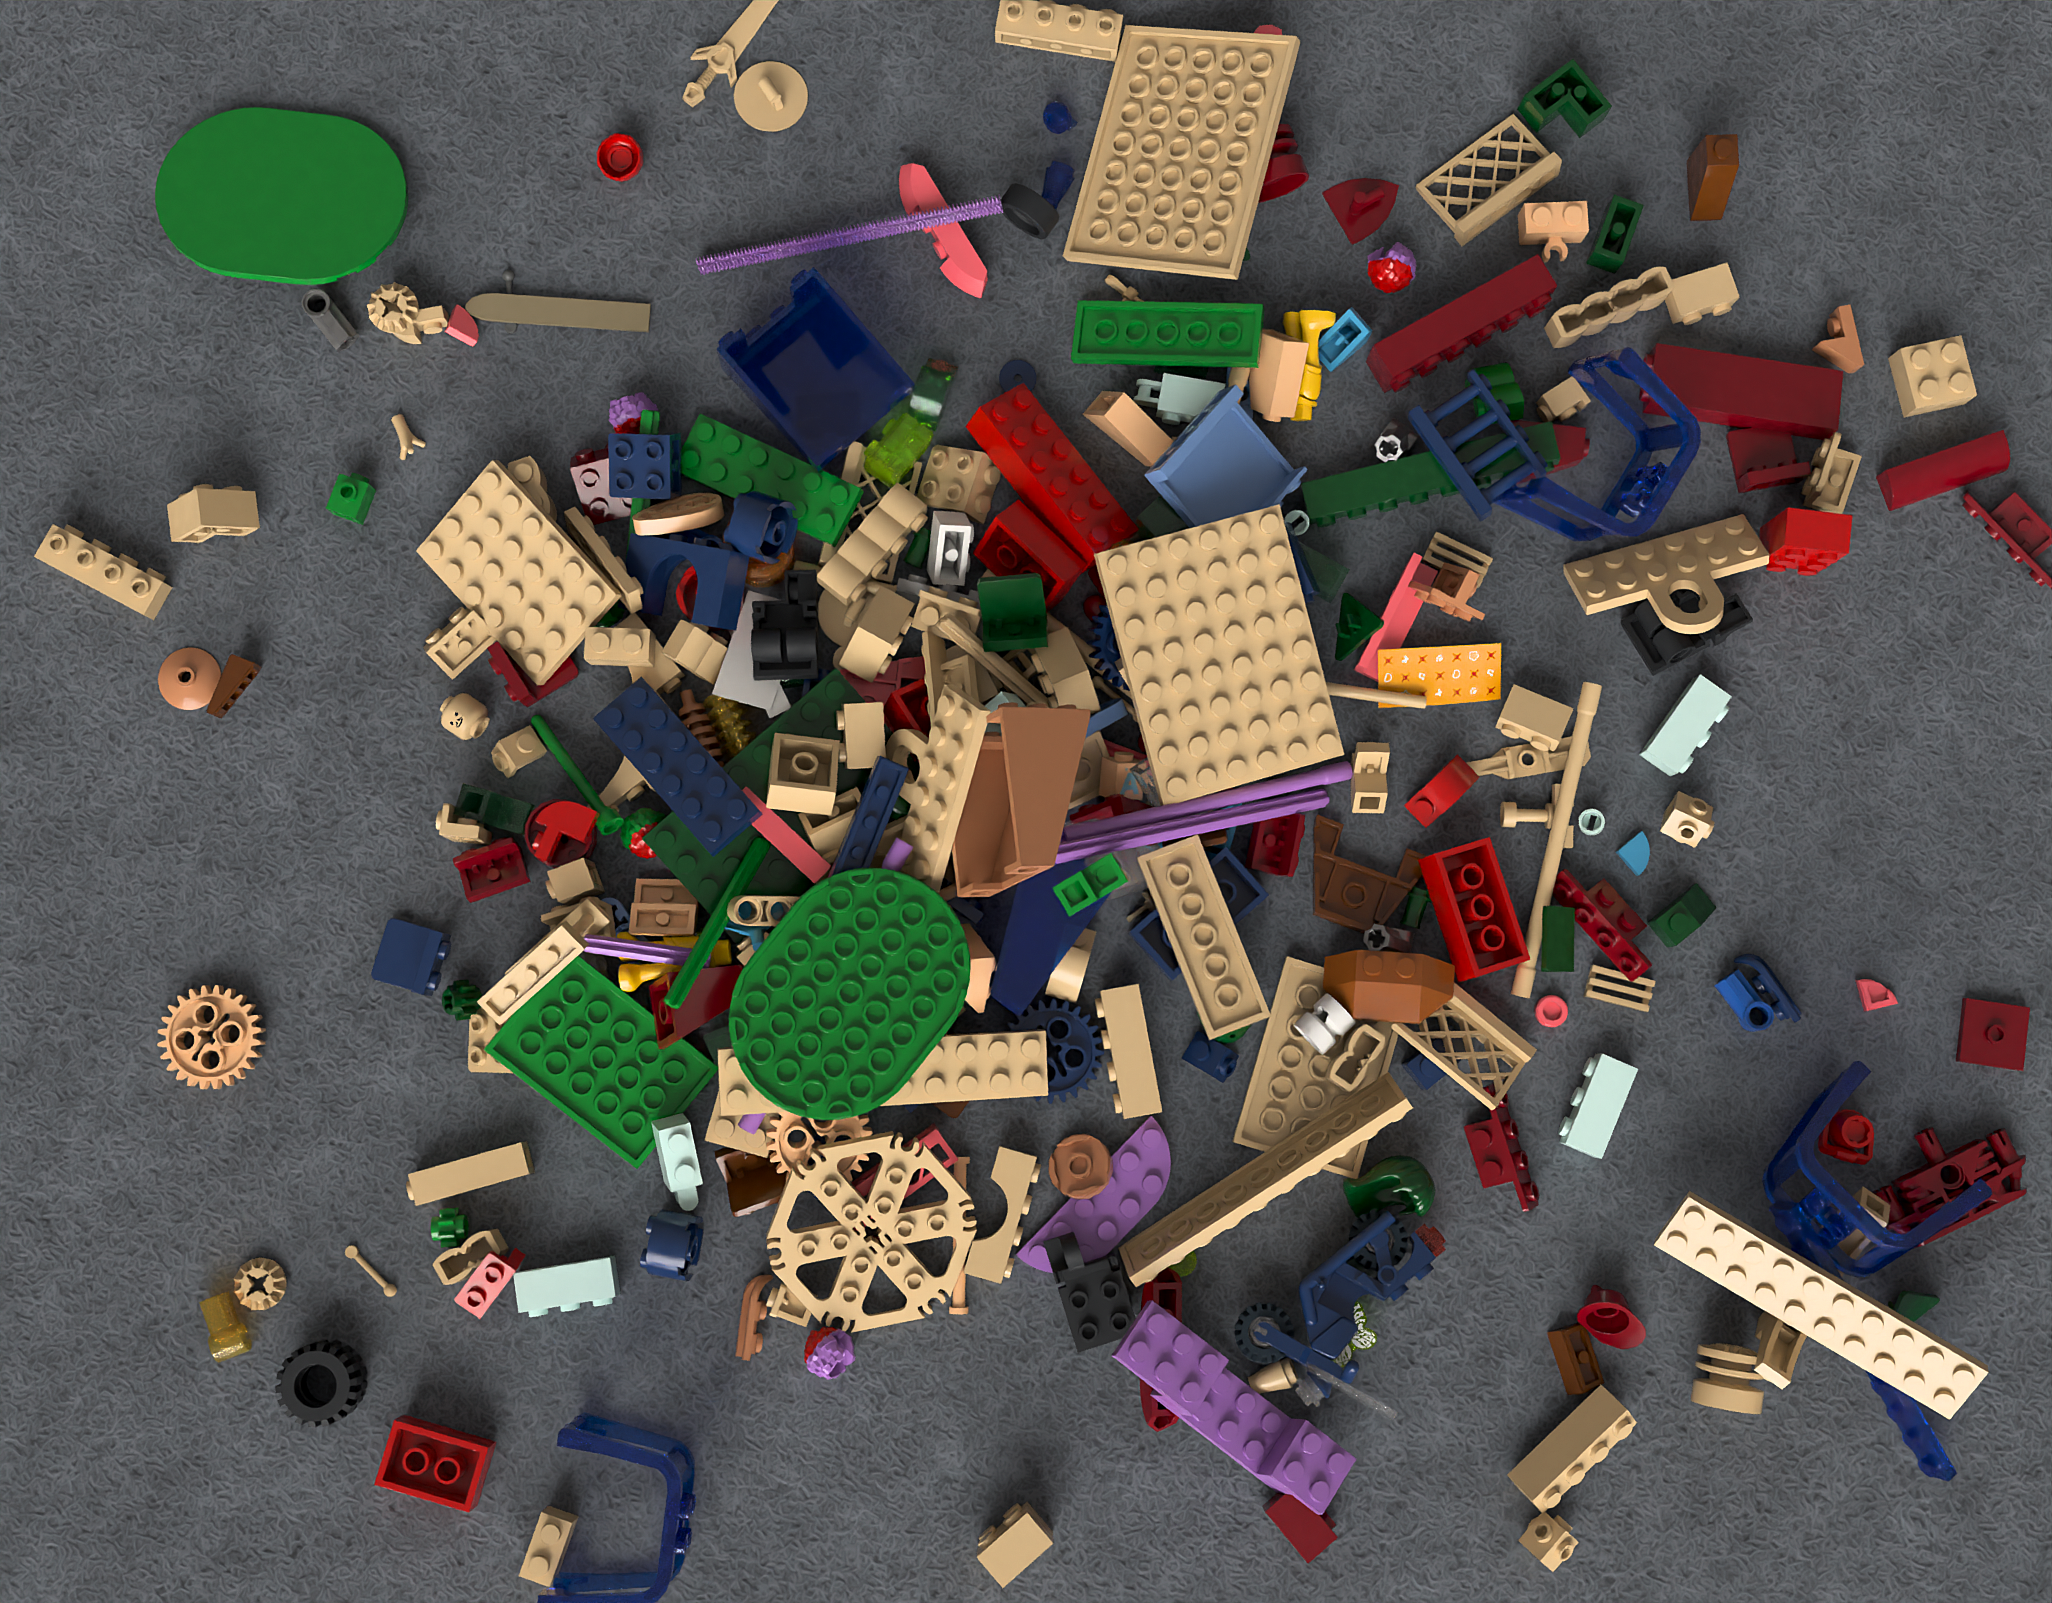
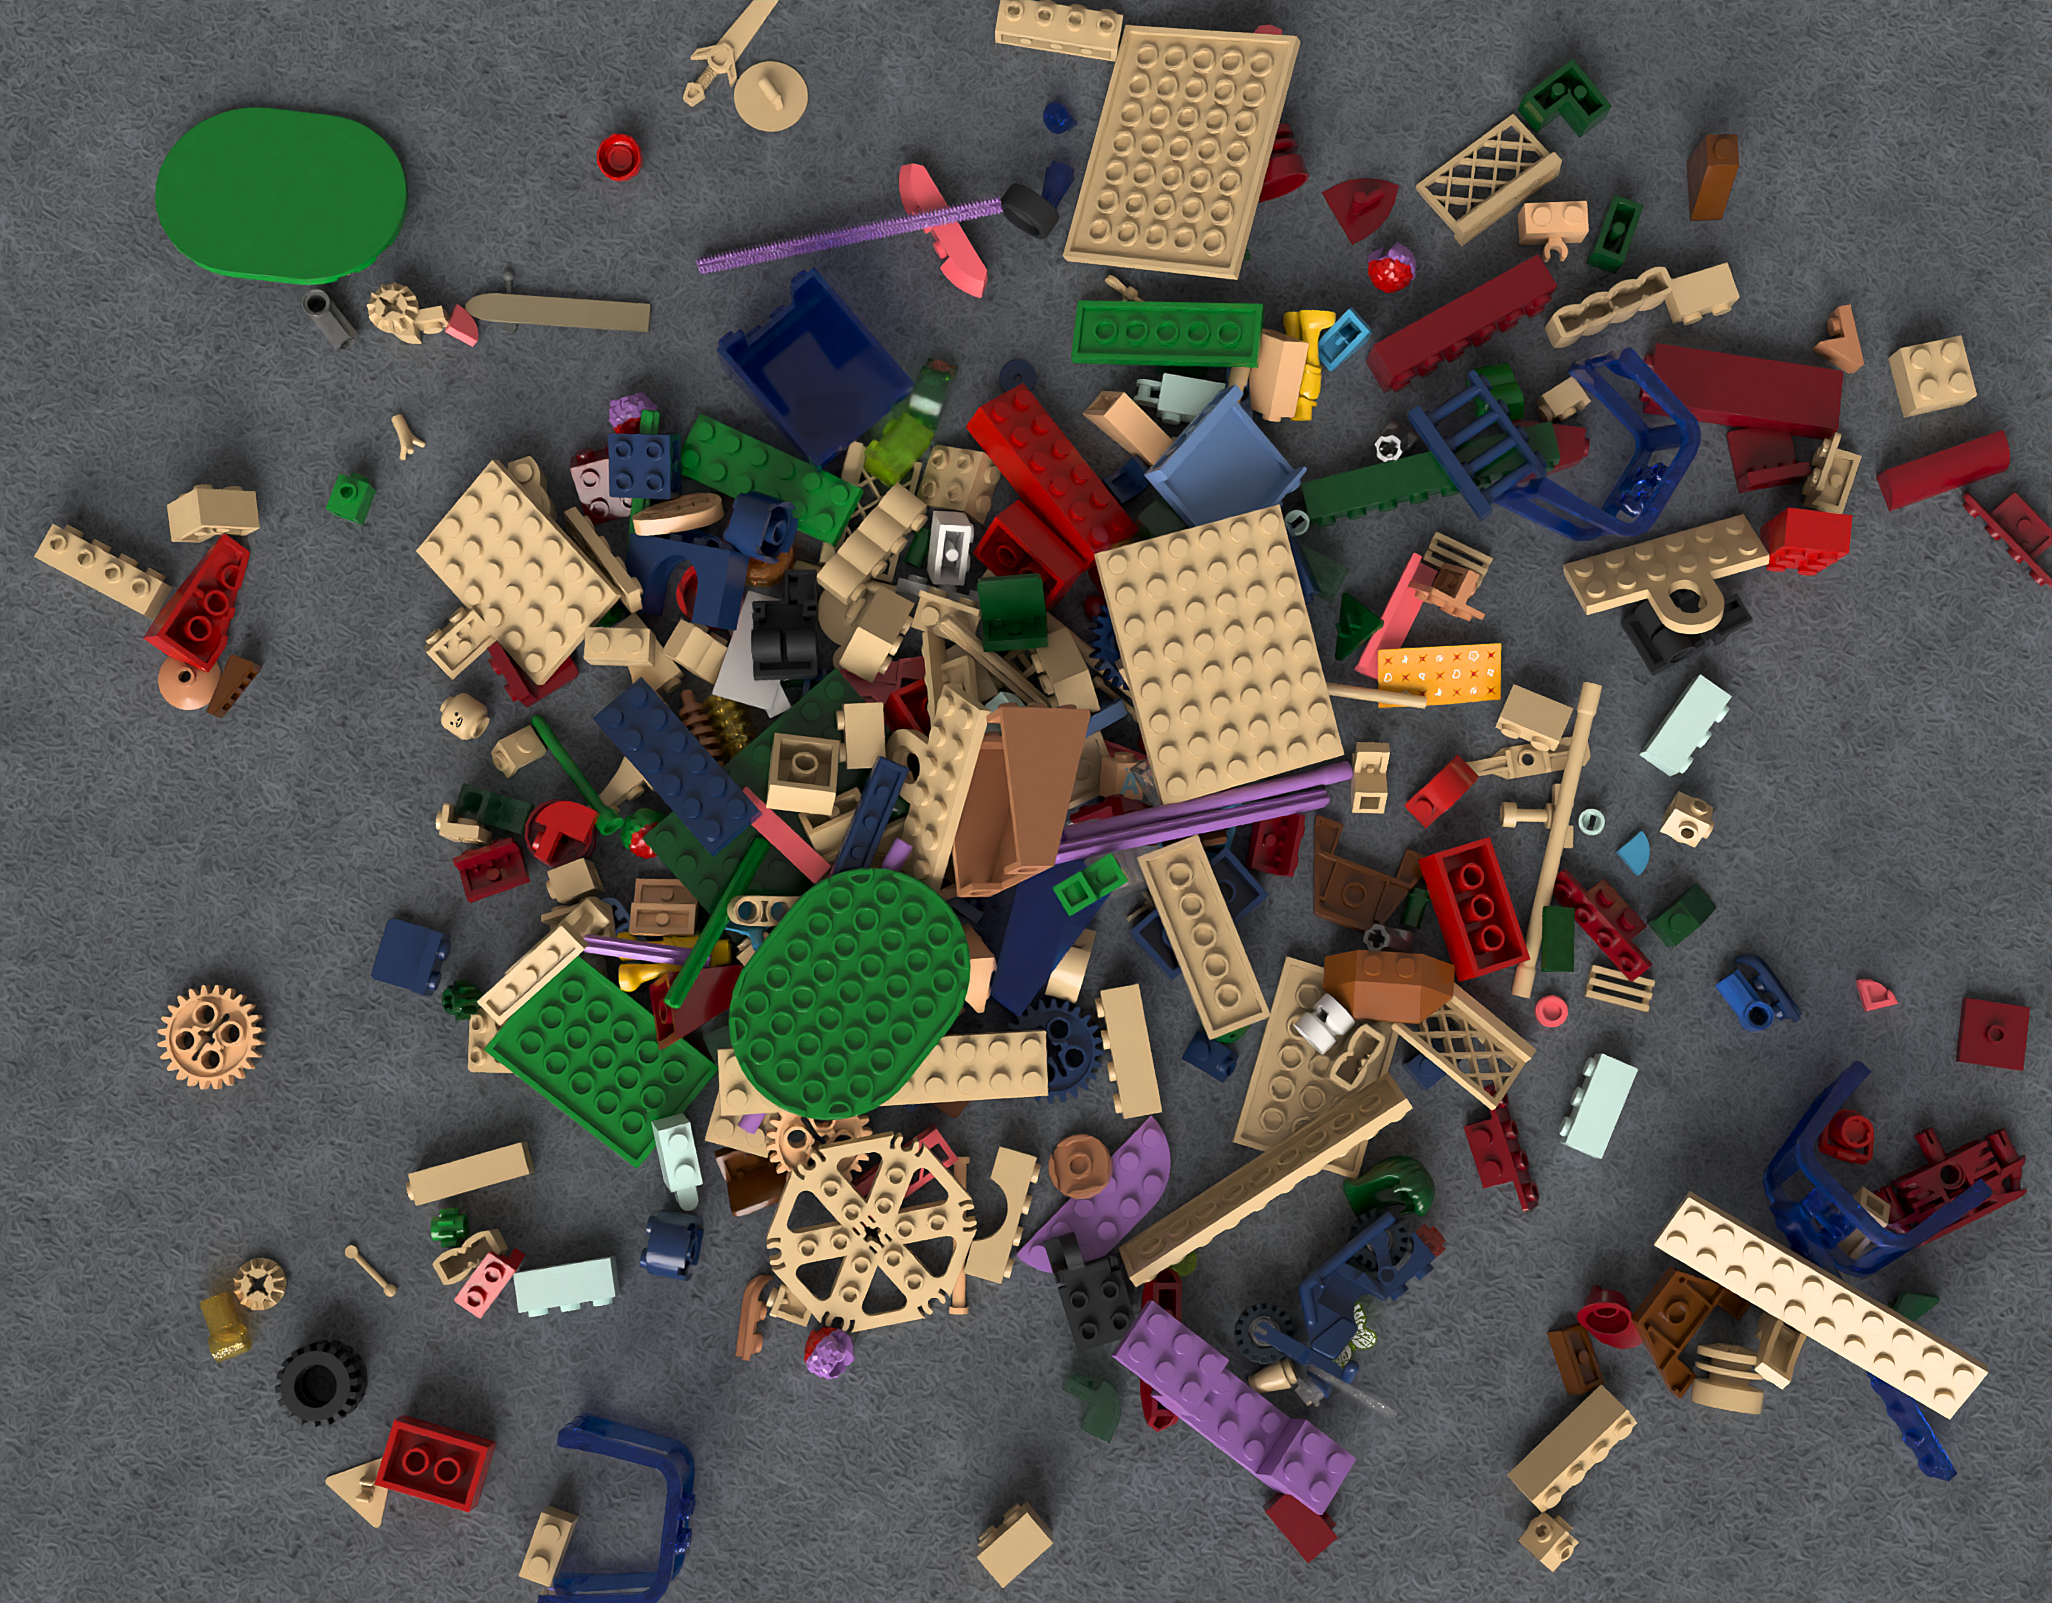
(199, 613): none -> red wedge
(358, 1490): none -> tan piece
(1104, 1405): none -> clear green brick
(1128, 481): none -> dark blue bracket
(1673, 1316): none -> reddish brown wing

